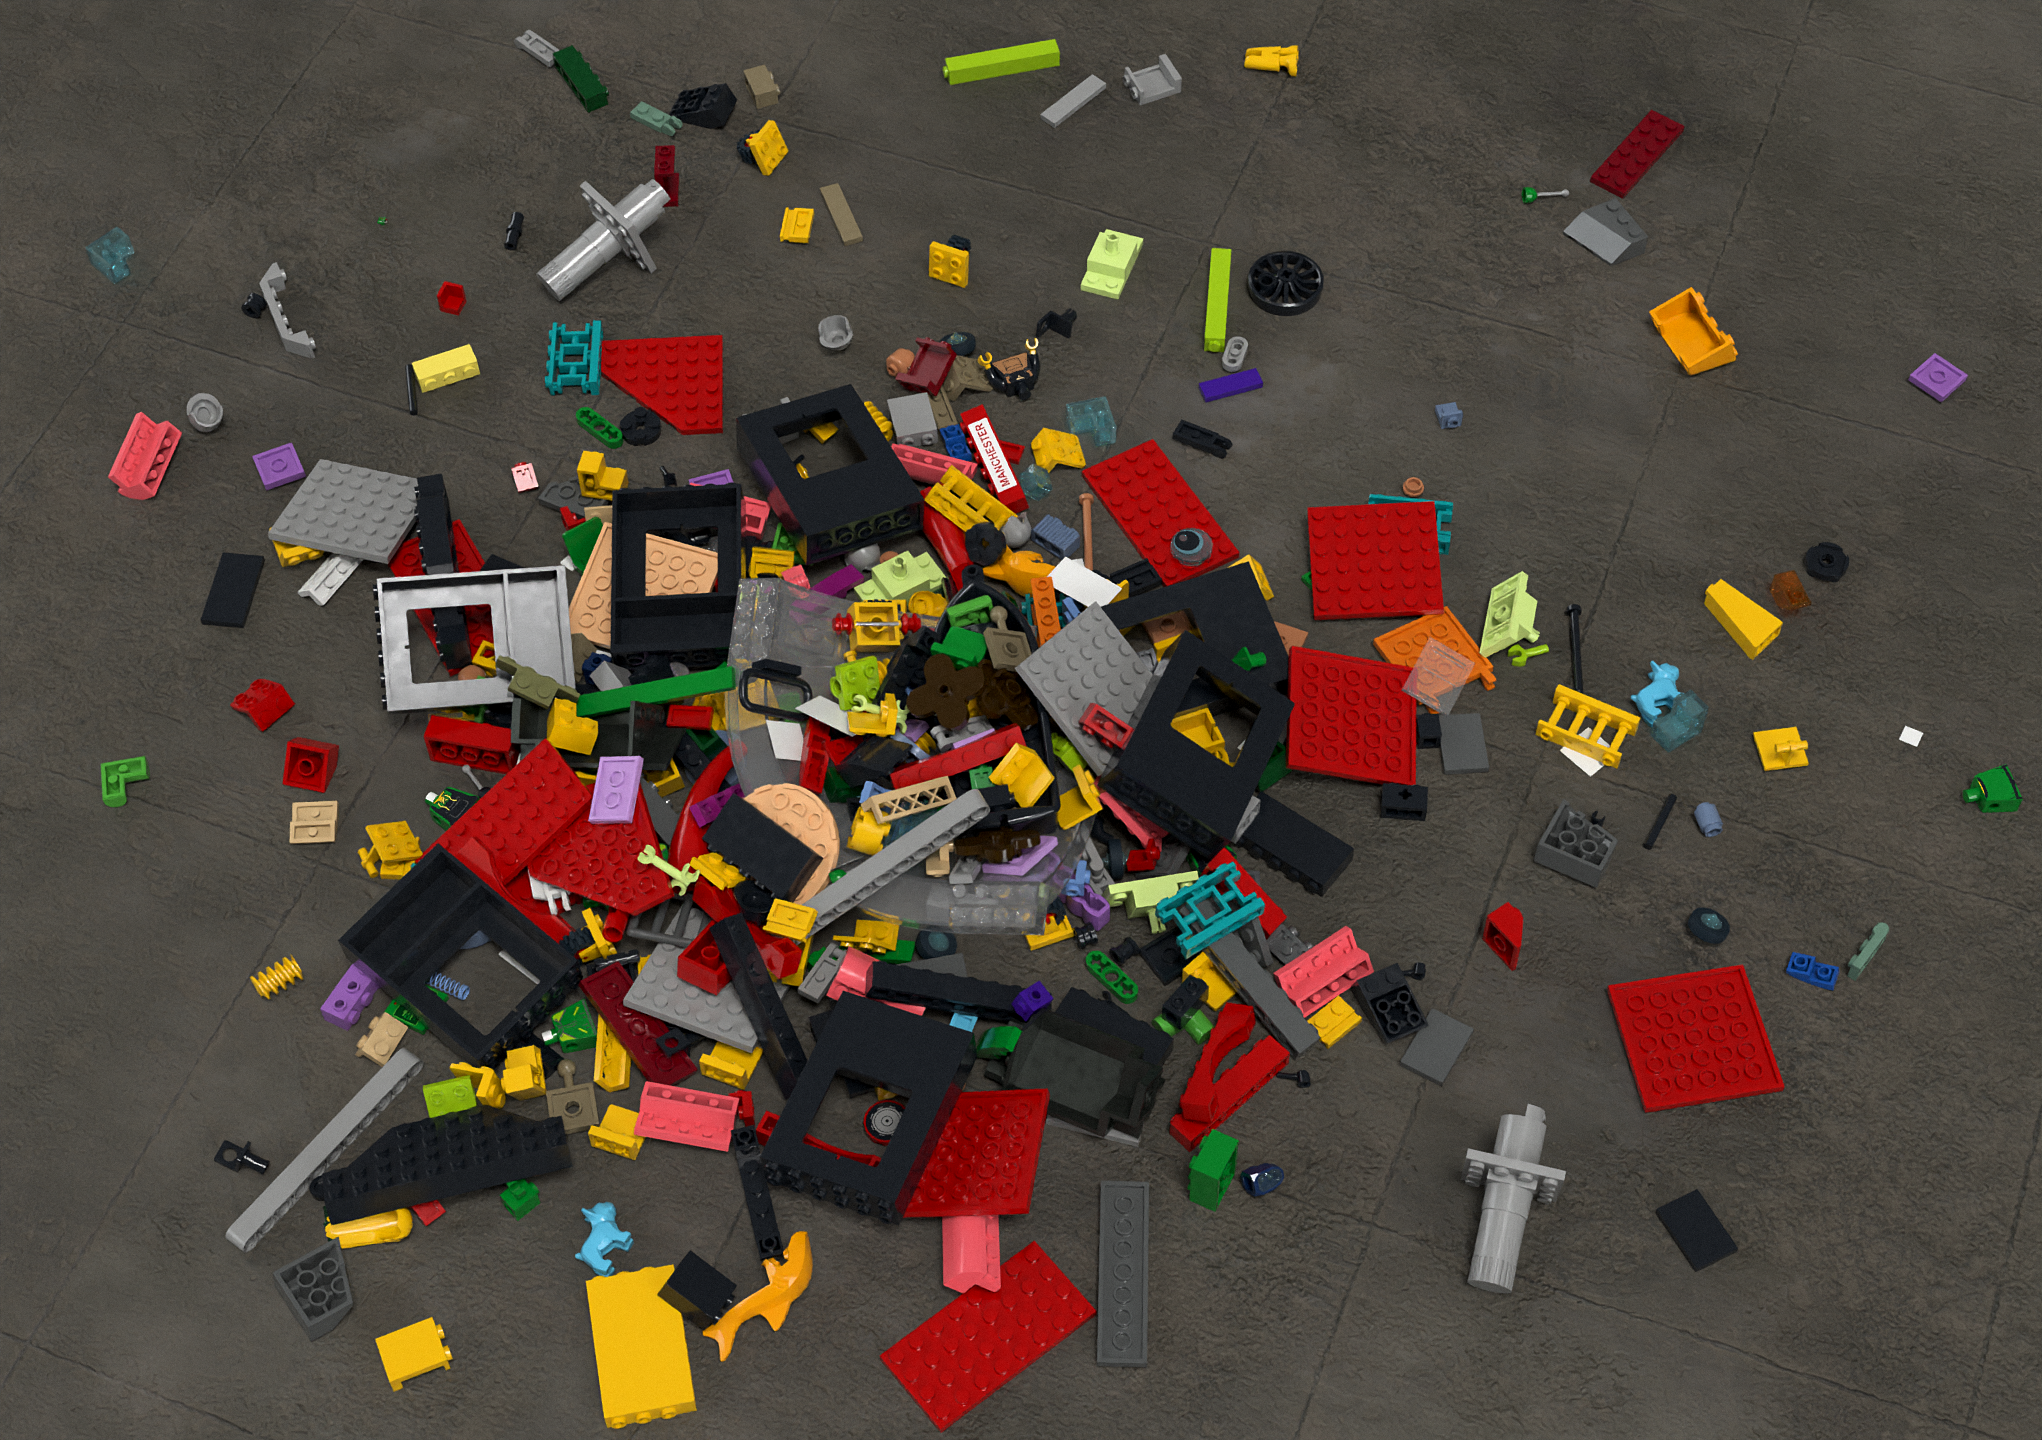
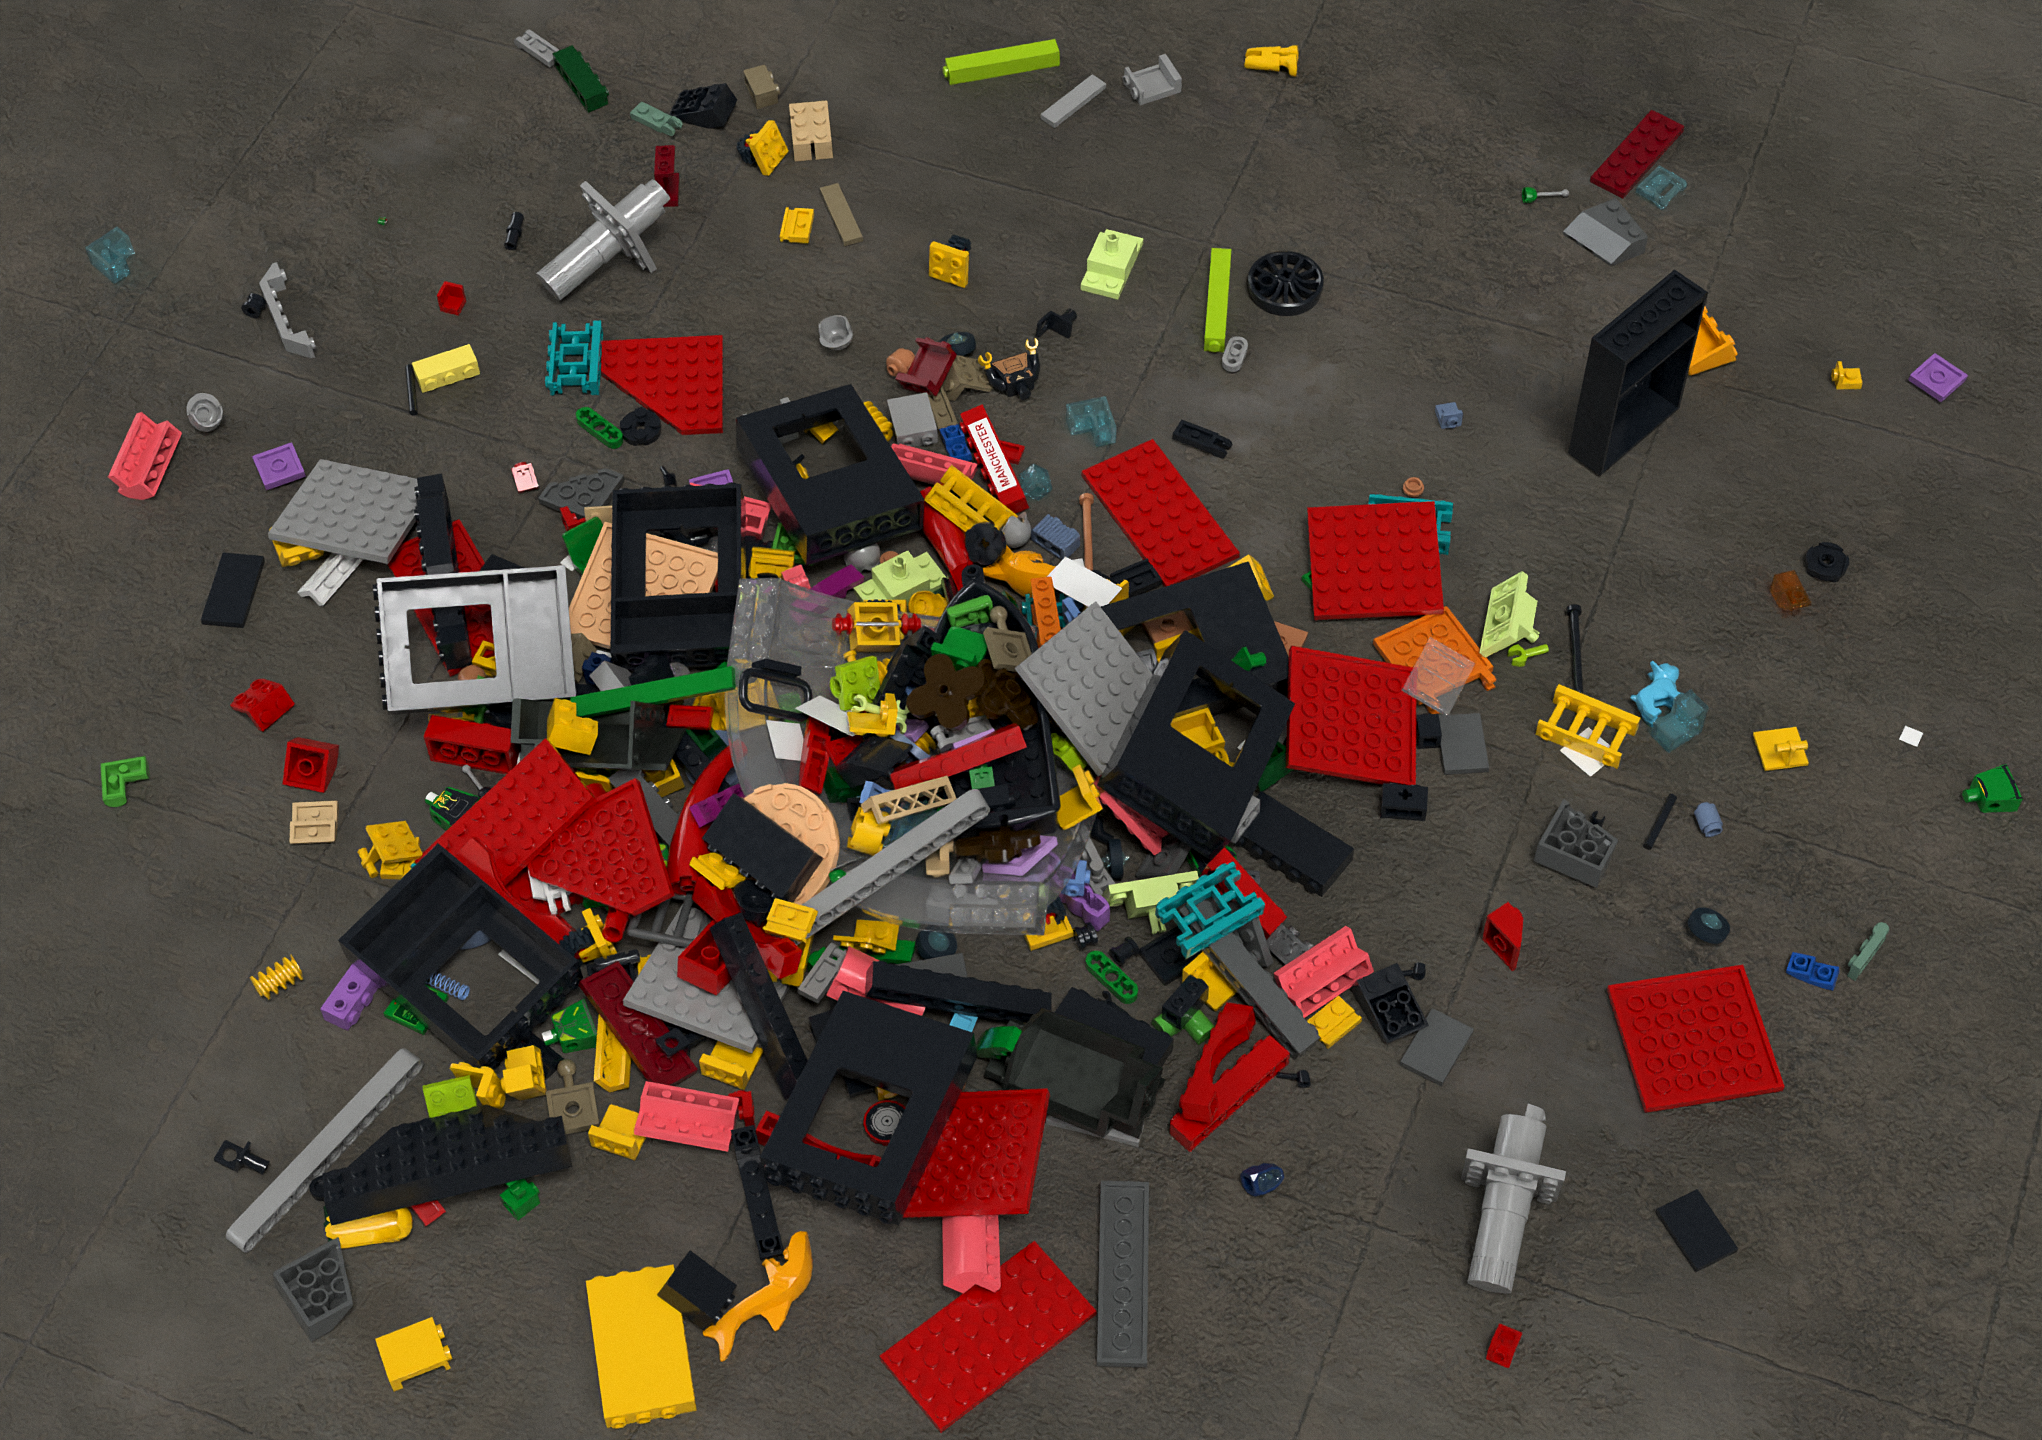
(381, 1039): tan bracket -> none
(533, 685): olive bracket -> none
(597, 479): yellow brick -> none
(603, 1238): medium azure animal -> none
(616, 789): lavender tile -> none
(679, 878): yellowish green bar -> none
(808, 126): none -> tan piece
(1024, 774): yellow bracket -> none
(1032, 1000): dark purple brick -> none
(1057, 447): yellow bracket -> none
(1106, 725): red brick -> none
(1144, 859): red bracket -> none
(1191, 546): tile -> none
(1212, 1169): green brick -> none
(1230, 385): dark purple tile -> none
(1503, 1345): none -> red bracket
(1637, 372): none -> black panel
(1657, 182): none -> clear light blue plate
(1742, 618): yellow slope -> none
(1846, 377): none -> yellow bracket

